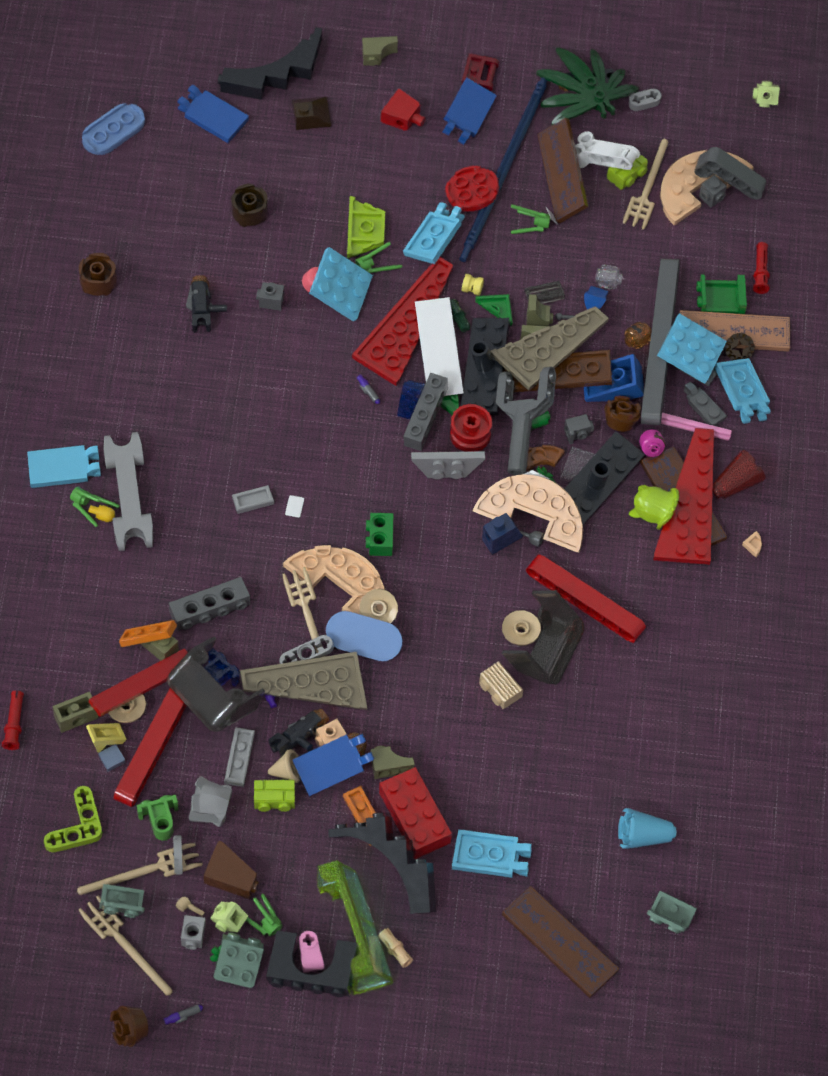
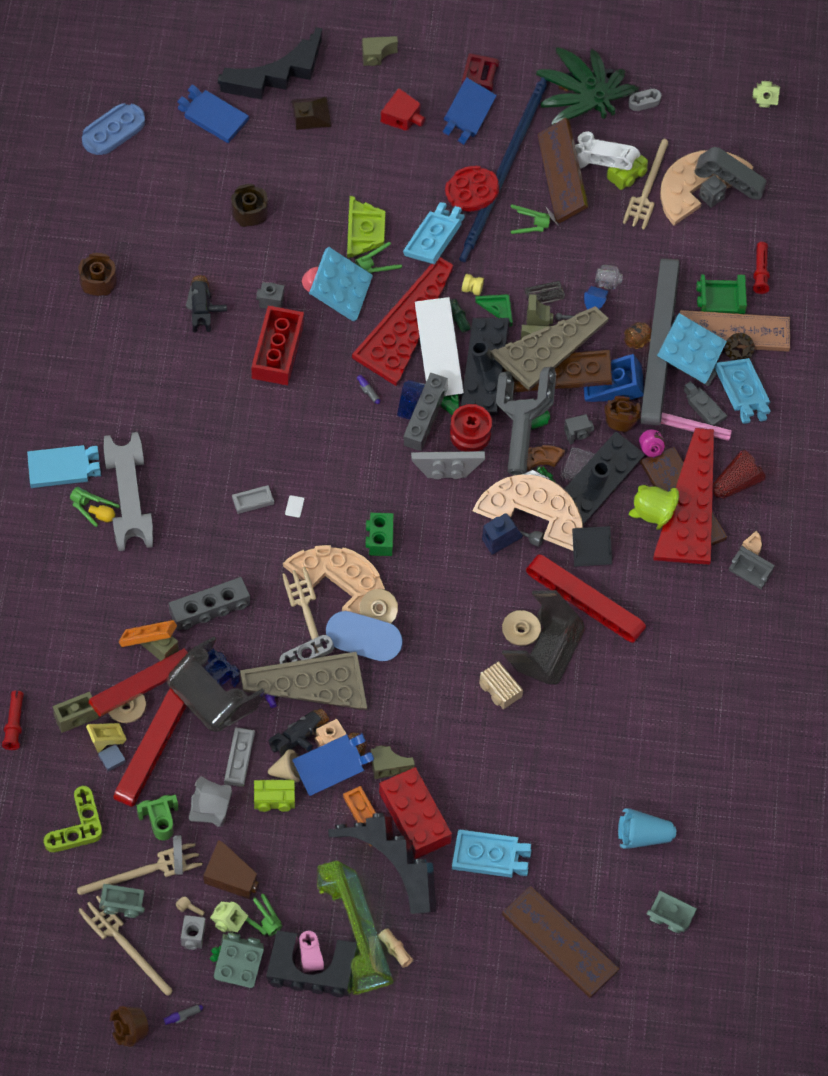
(277, 345): none -> red brick
(592, 546): none -> black piece
(751, 567): none -> dark grey hinge

